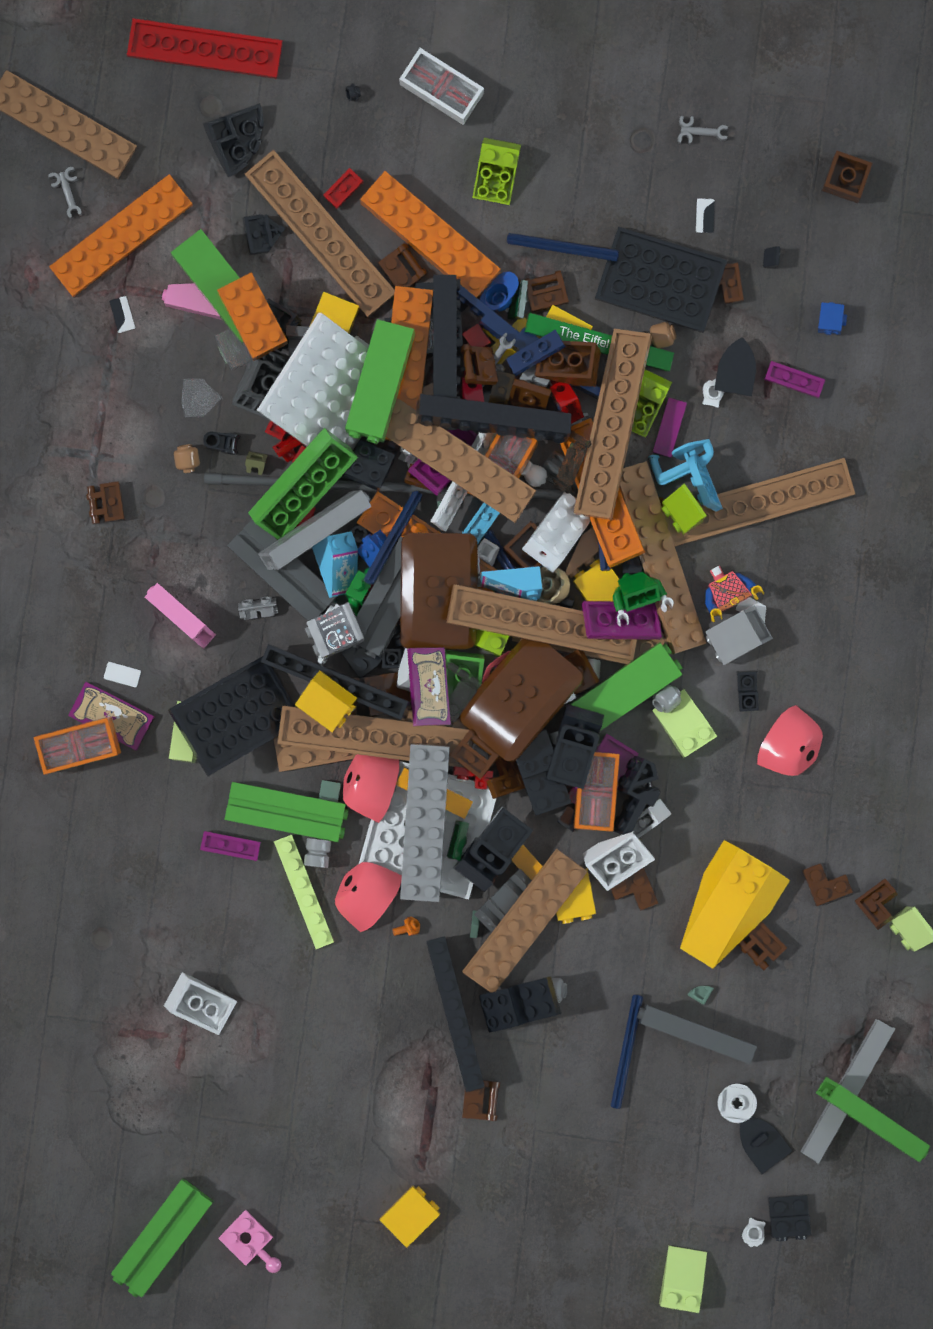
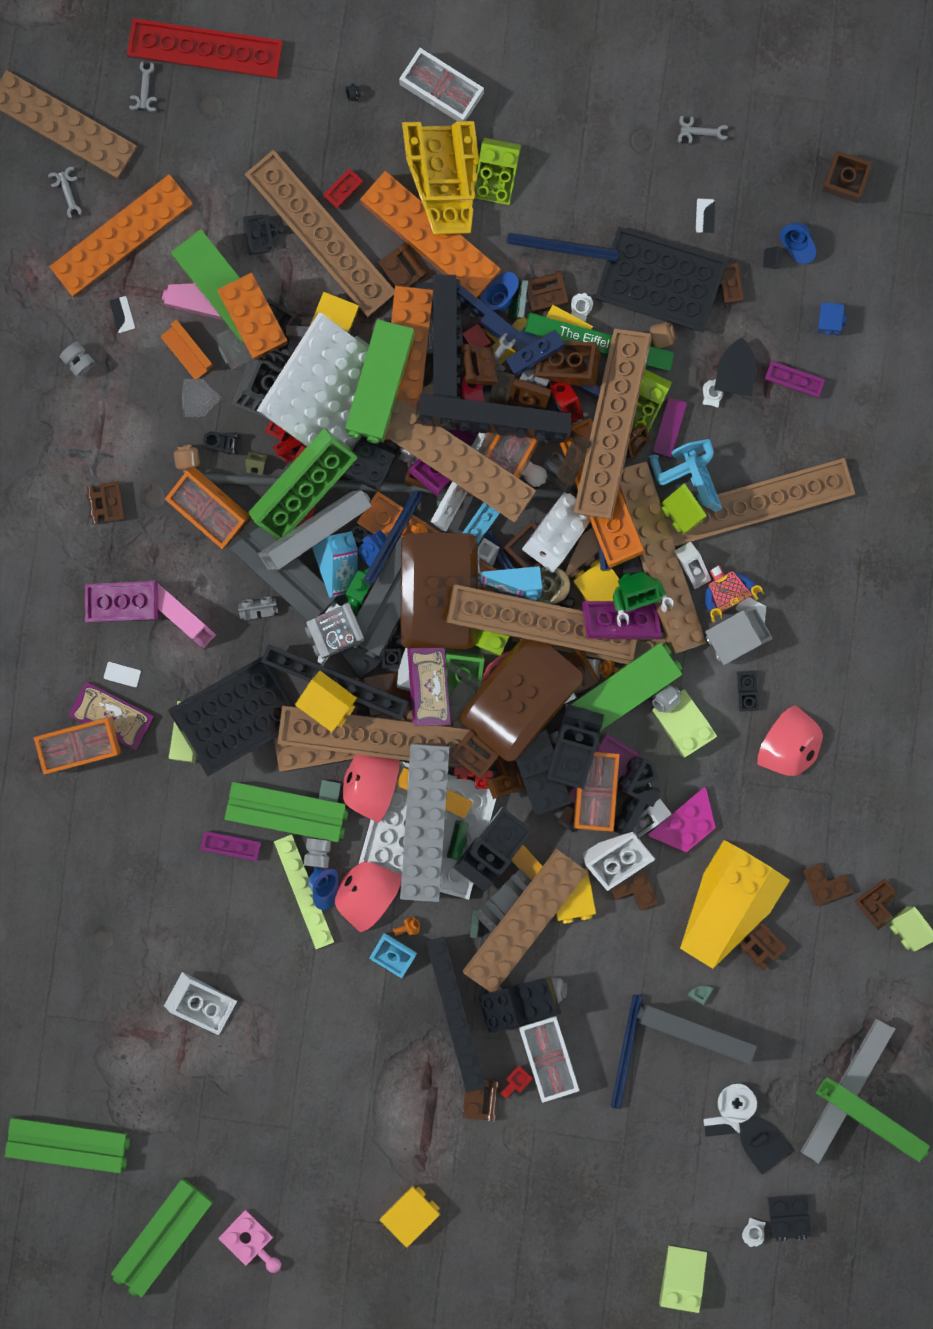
(67, 1145): none -> bright green brick
(73, 354): none -> light grey wheel
(121, 601): none -> magenta tile
(144, 102): none -> light grey bar
(186, 350): none -> orange panel
(208, 507): none -> brick
(236, 137): black brick -> none
(324, 887): none -> blue piece
(393, 955): none -> medium azure slope
(444, 172): none -> yellow wedge
(517, 1080): none -> red plate
(548, 1058): none -> clear brick
(581, 306): none -> white animal
(607, 668): none -> orange plate
(637, 441): none -> reddish brown piece
(687, 824): none -> dark pink wing
(693, 565): none -> white slope
(720, 1126): none -> sticker
(798, 242): none -> blue piece

